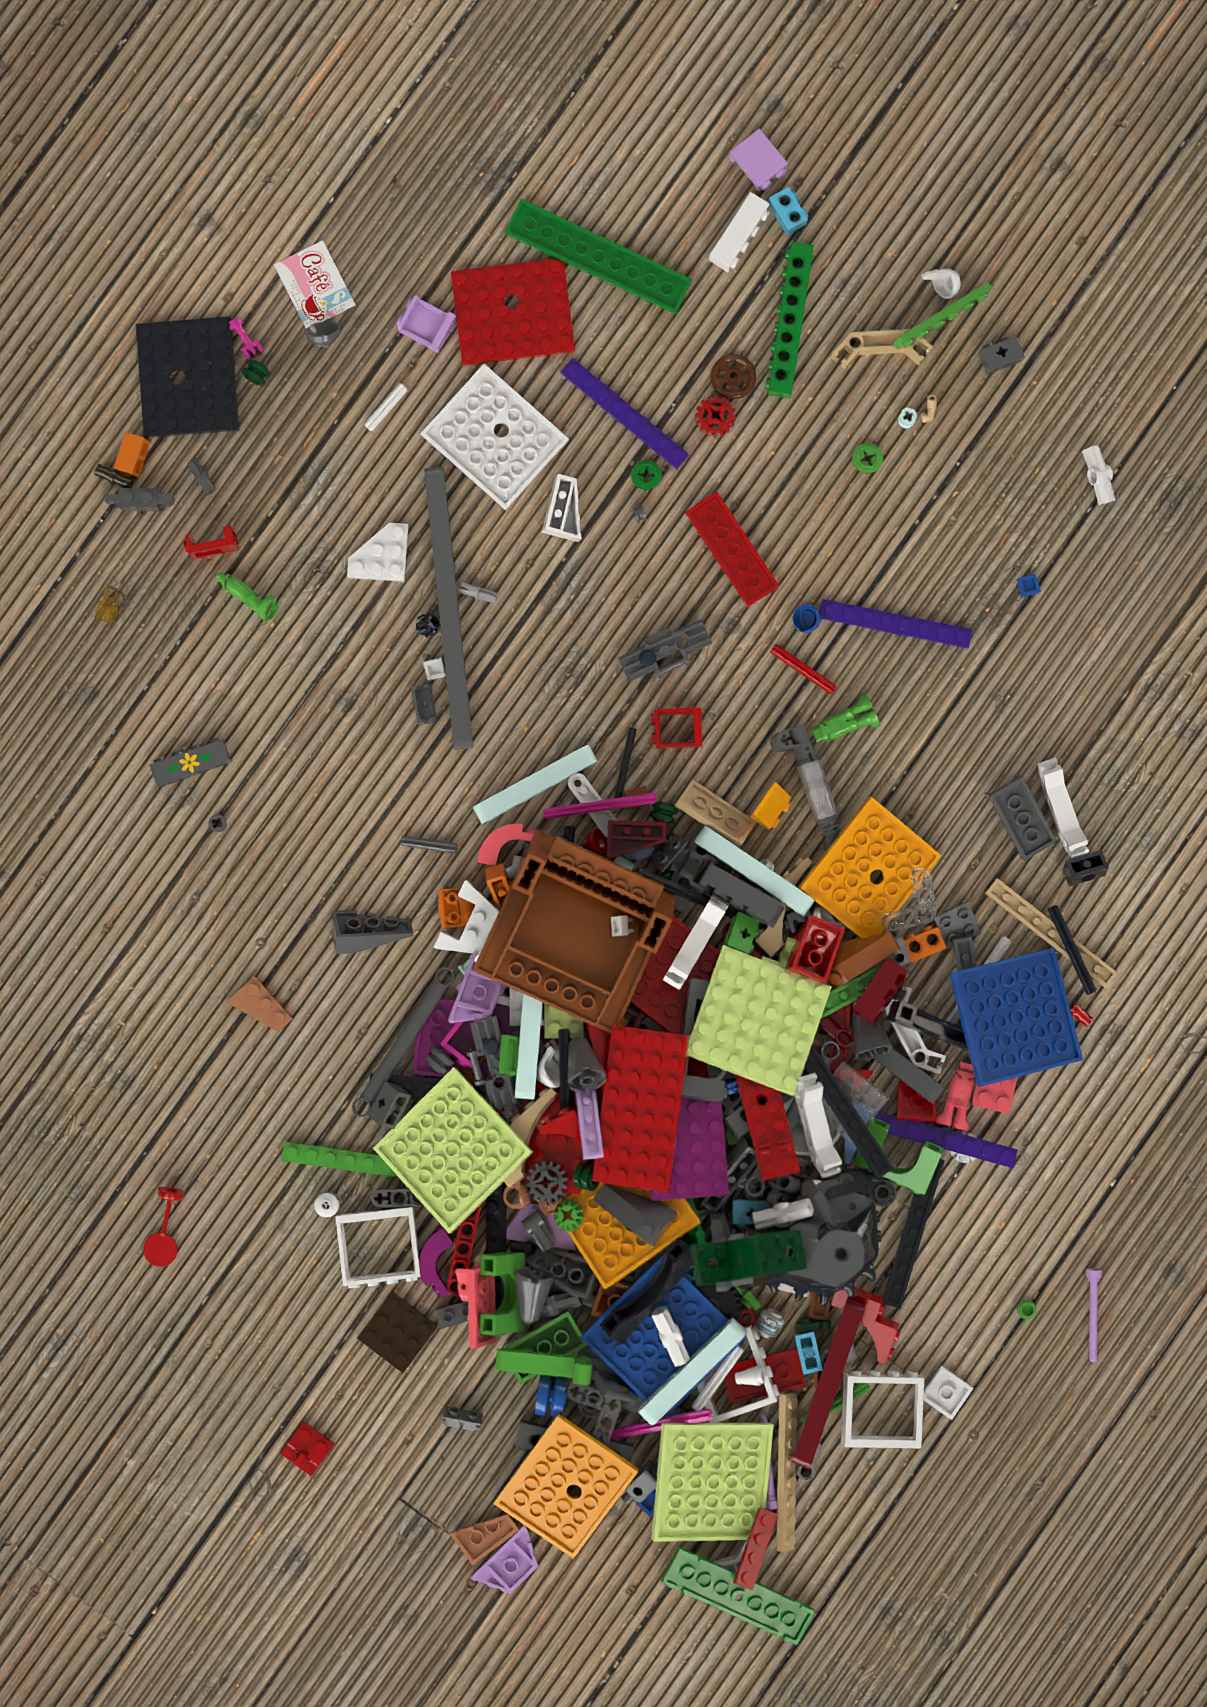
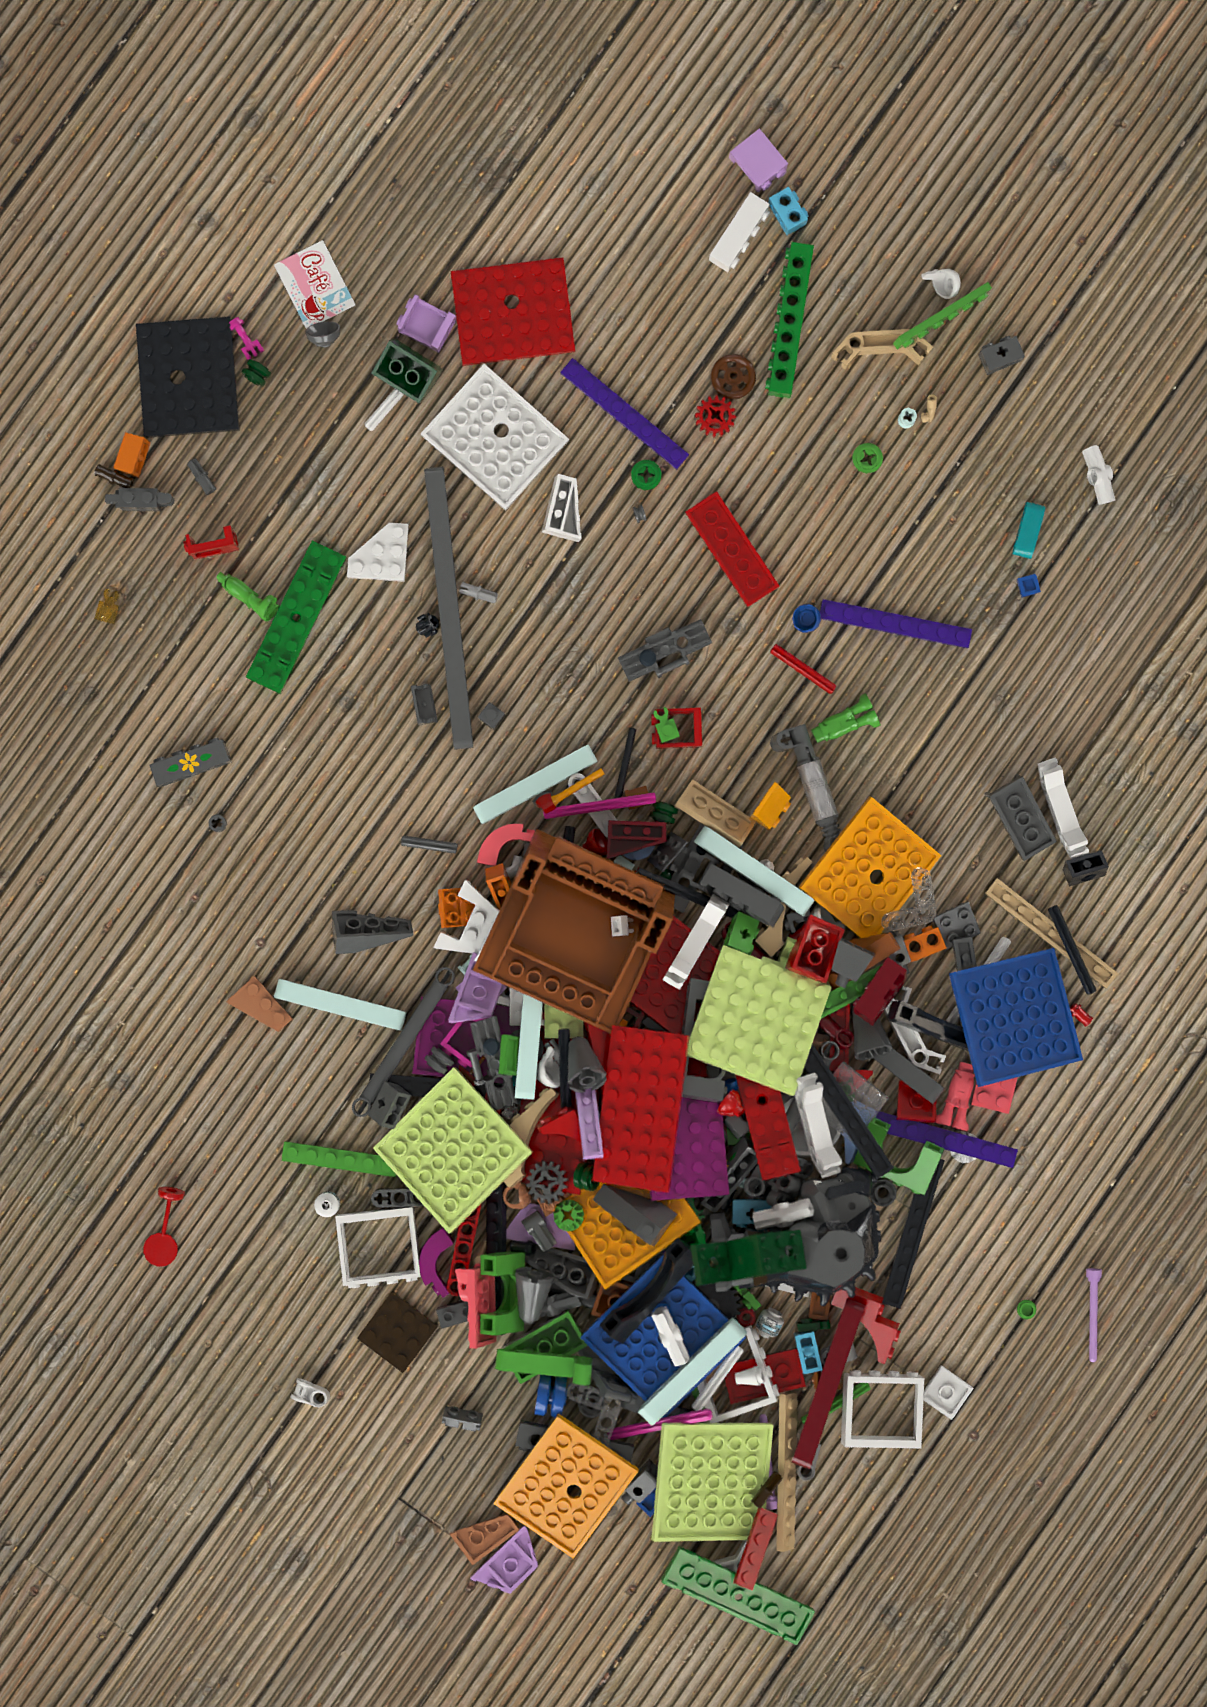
(306, 598): none -> green piece
(307, 1448): red hinge -> none
(308, 1393): none -> white piece
(340, 1004): none -> light aqua beam
(406, 370): none -> dark green slope
(434, 669): white tile -> none
(491, 716): none -> dark grey brick
(548, 802): none -> piece
(598, 256): green plate -> none
(666, 728): none -> bright green plate
(731, 1105): none -> red piece
(766, 1489): none -> dark brown axle
(850, 962): none -> dark grey torso
(1028, 530): none -> teal beam

